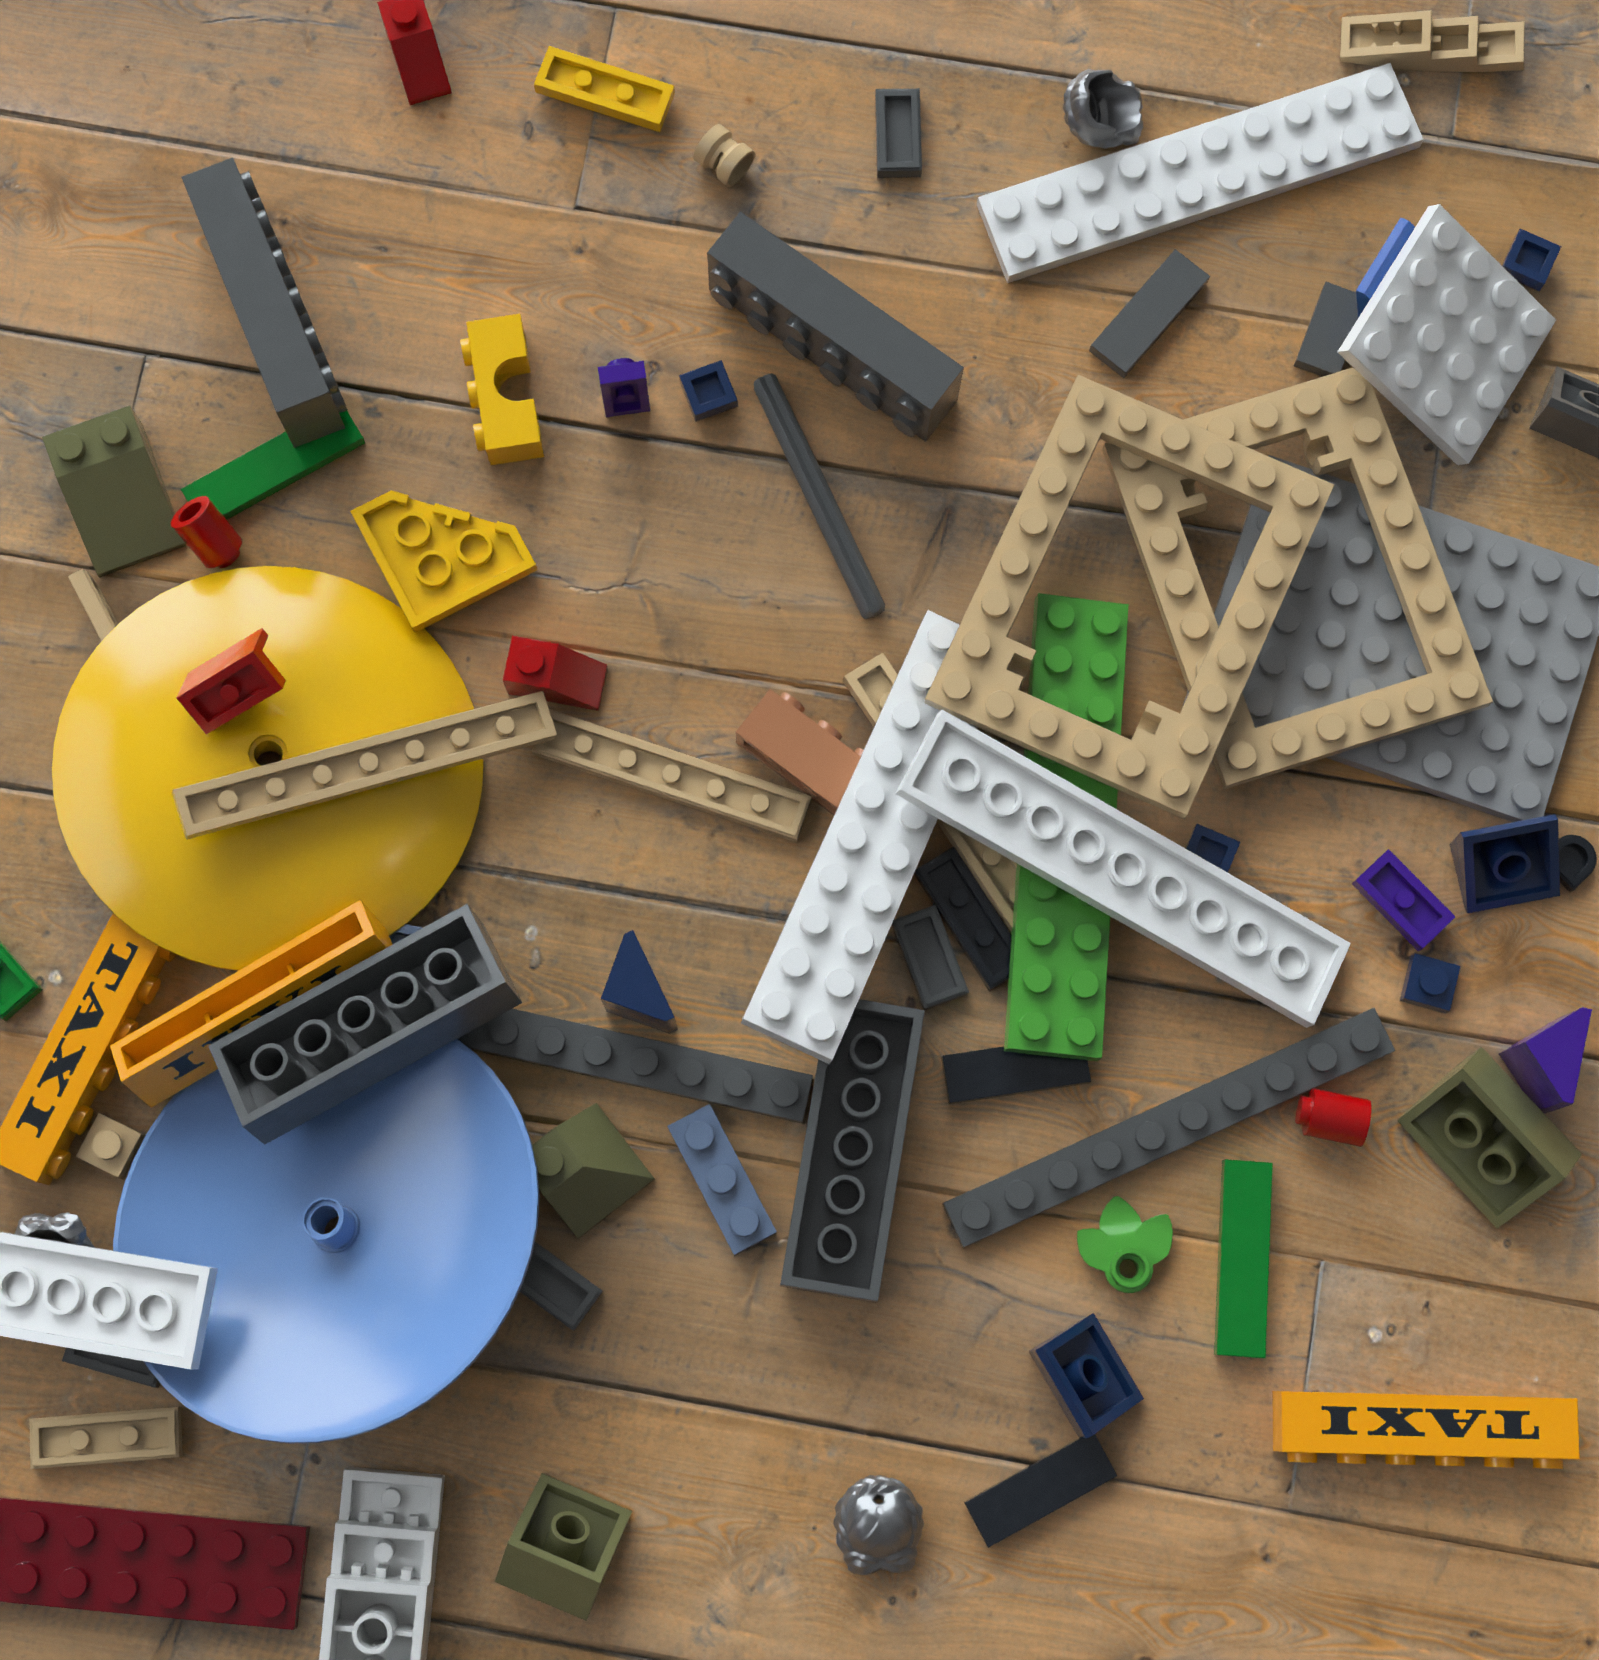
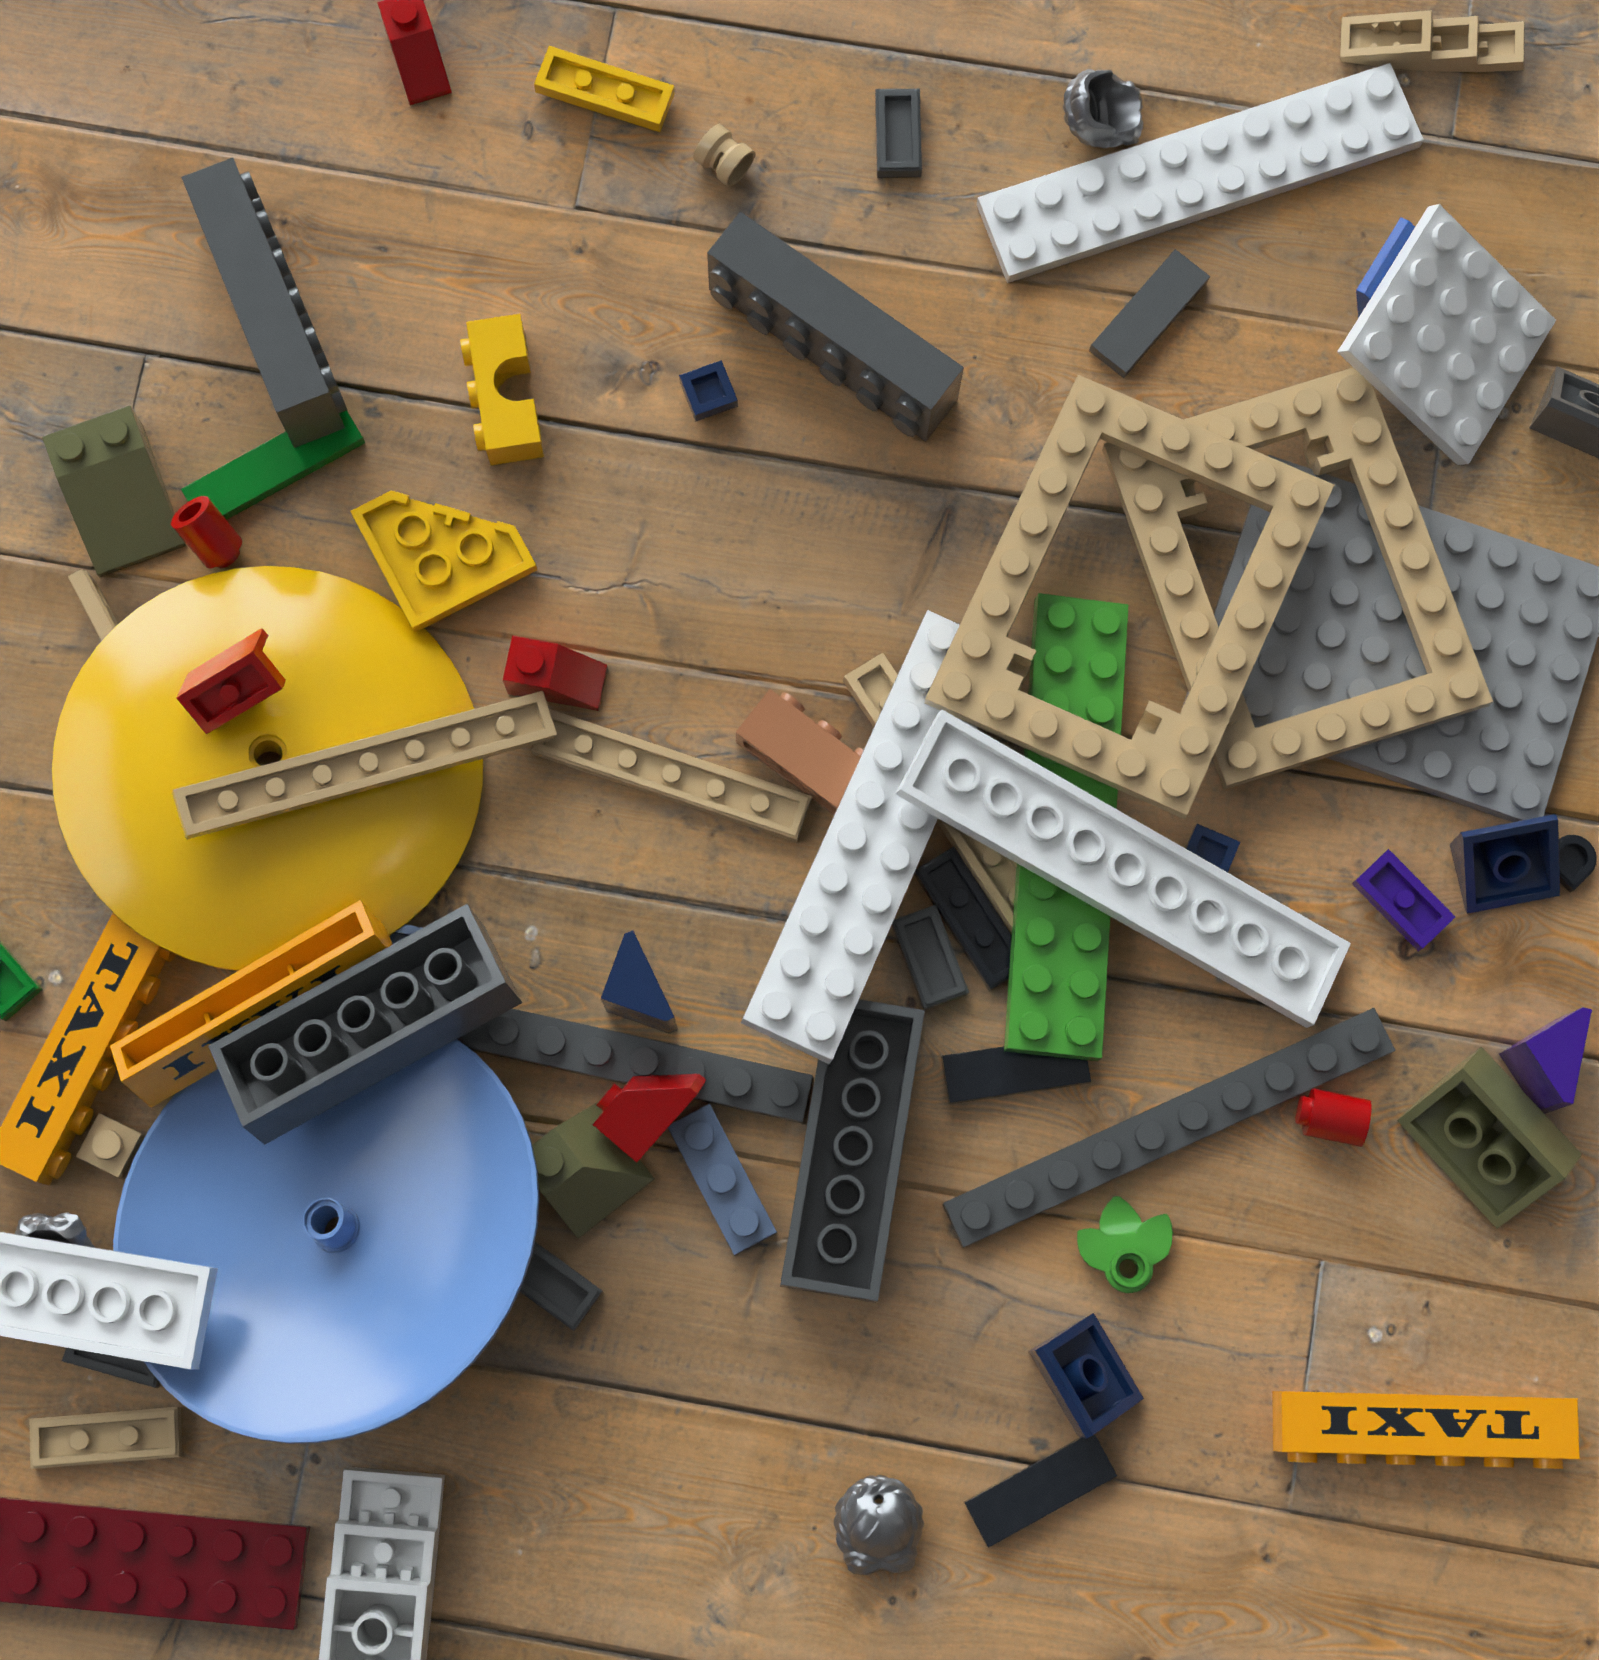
(563, 1546): olive slope -> none
(624, 387): dark purple plate -> none
(644, 1109): none -> red slope
(819, 496): dark grey axle -> none
(1243, 1259): green tile -> none
(1327, 330): dark grey tile -> none
(1430, 983): dark blue plate -> none
(1530, 259): dark blue plate -> none

